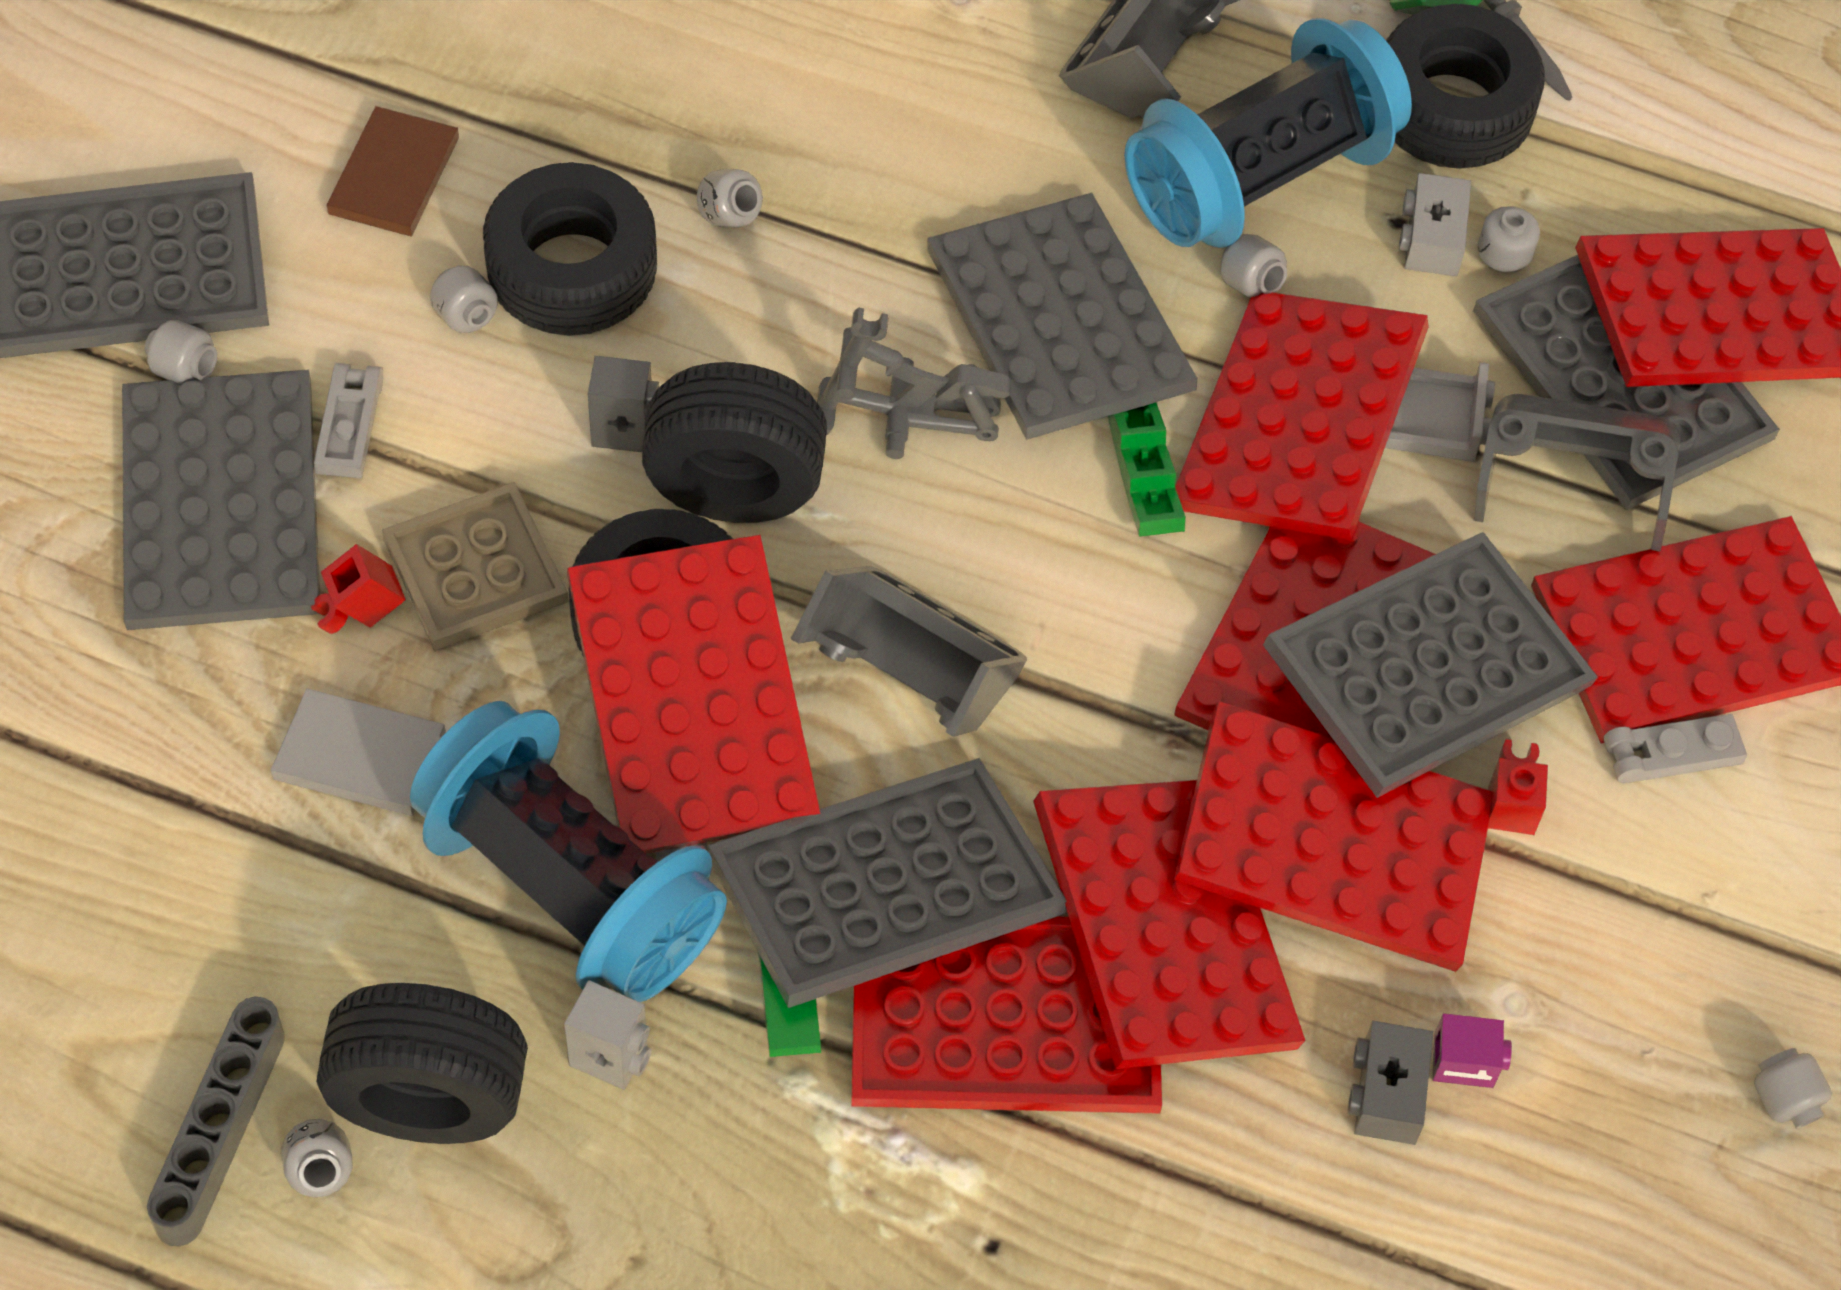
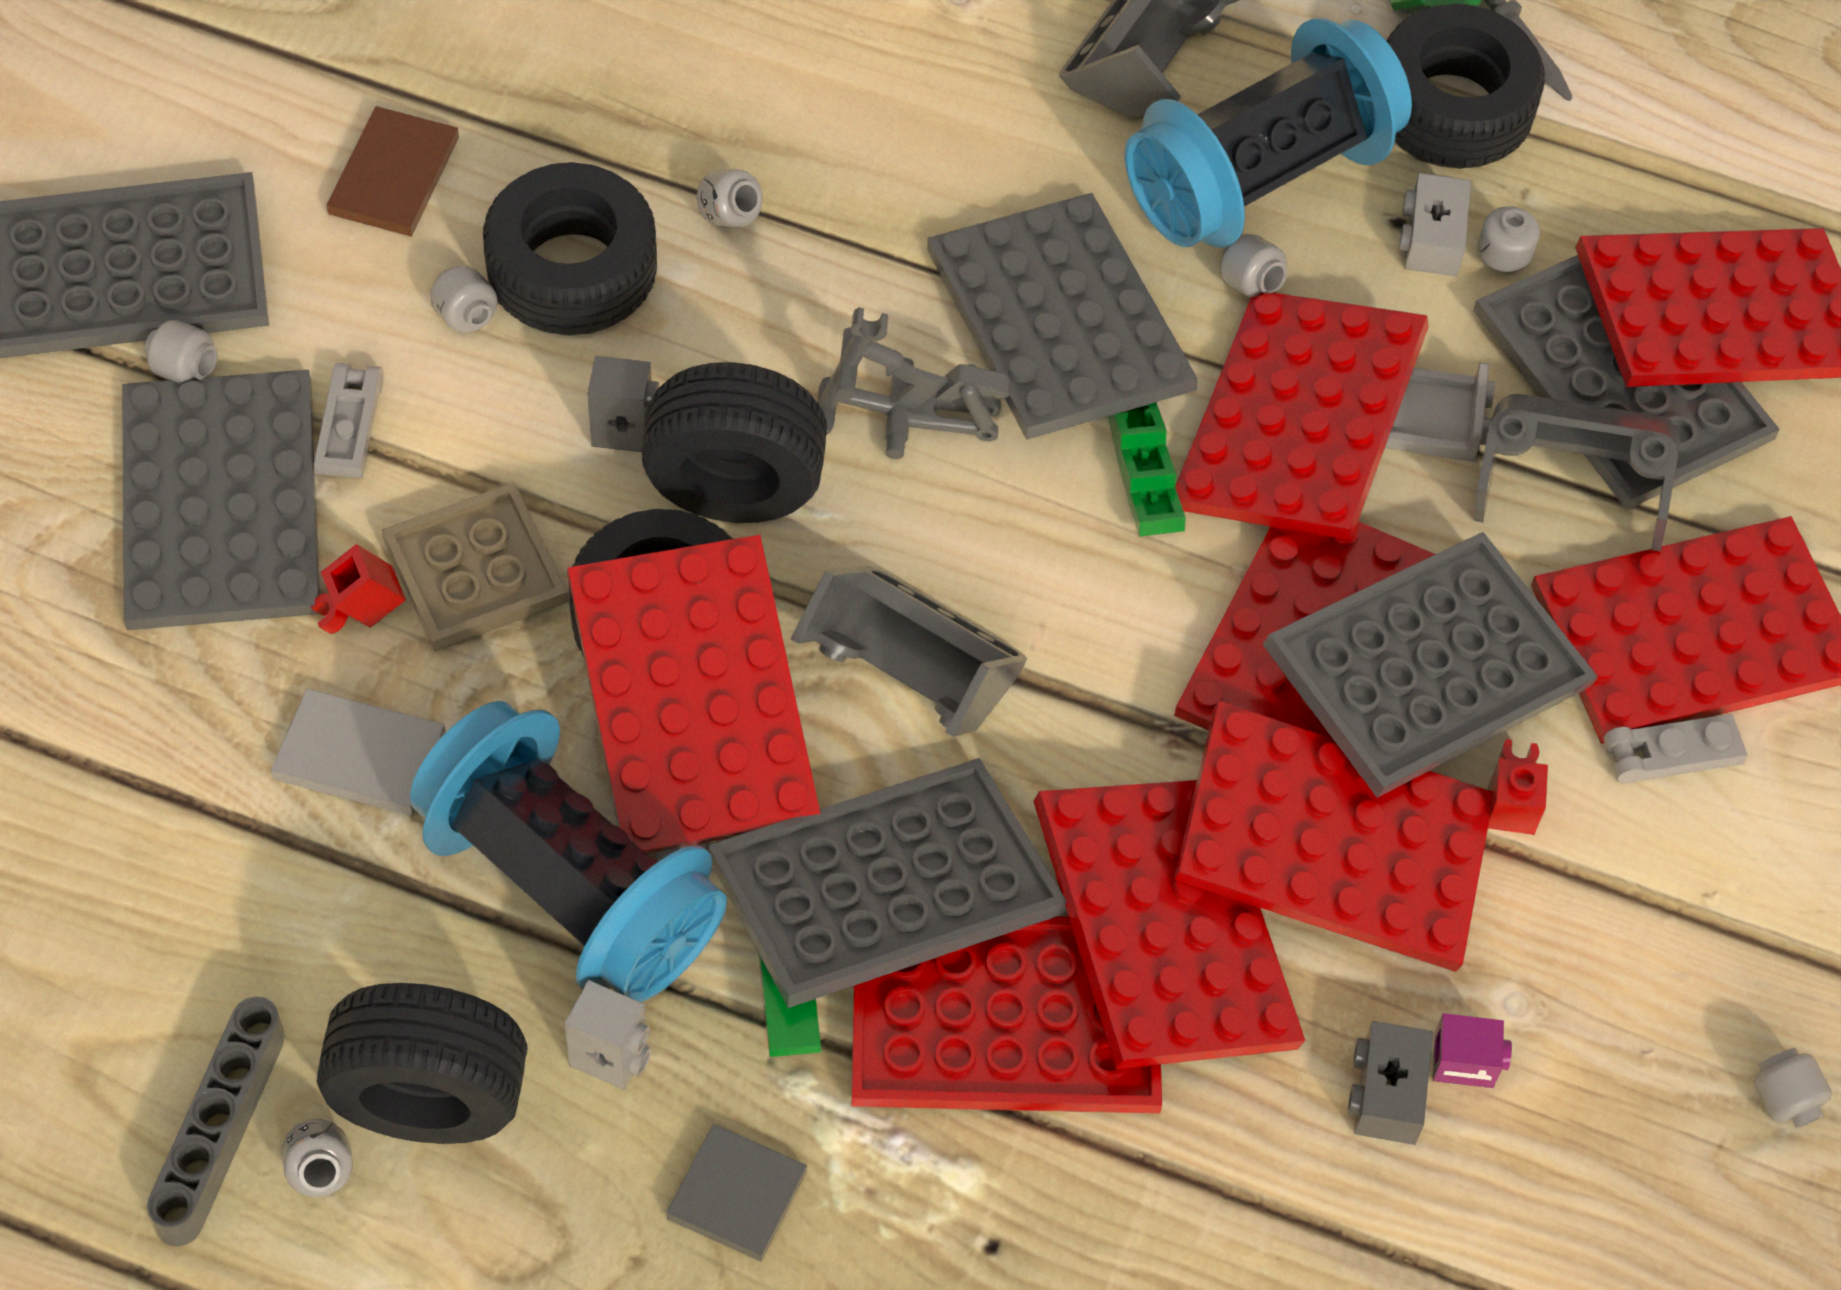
(736, 1192): none -> dark grey tile

